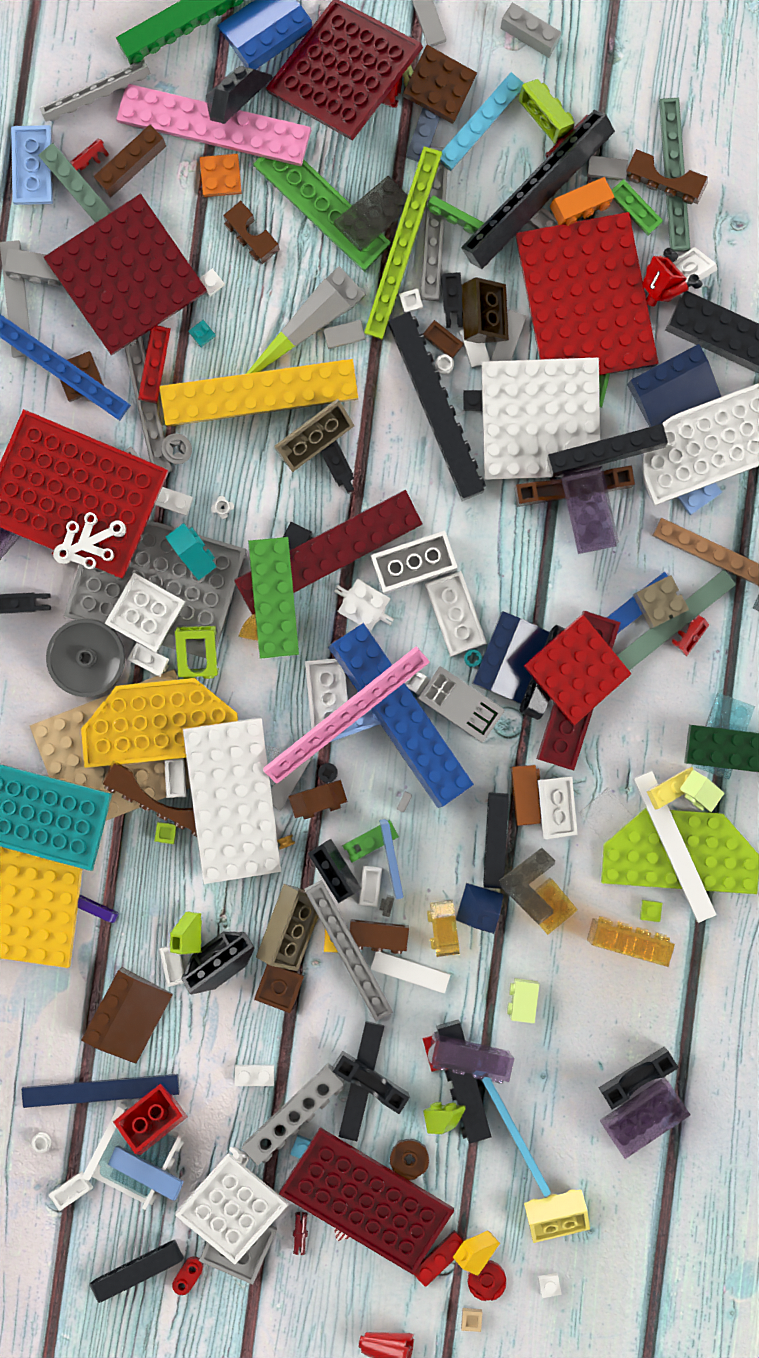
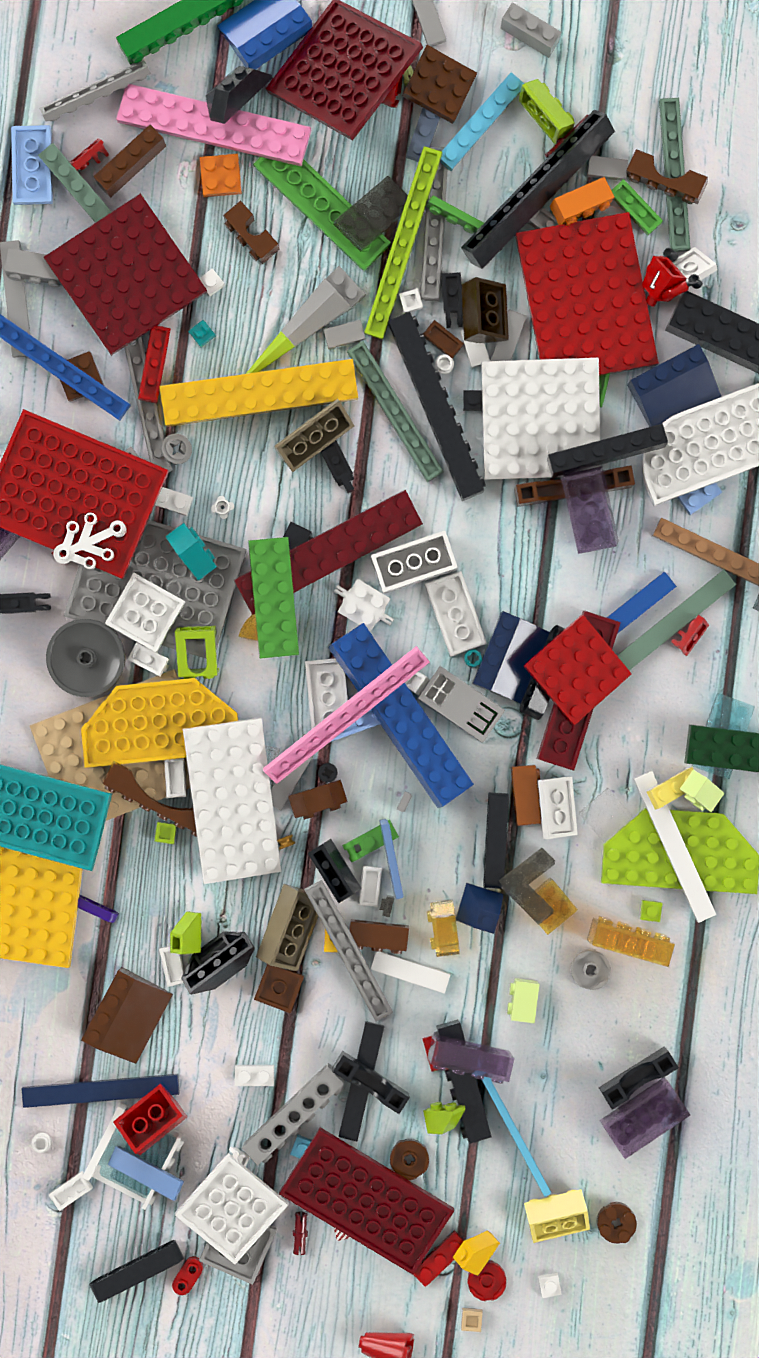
(395, 411): none -> sand green tile
(601, 972): none -> light grey plate
(621, 1233): none -> reddish brown plate
(660, 602): dark tan piece -> none

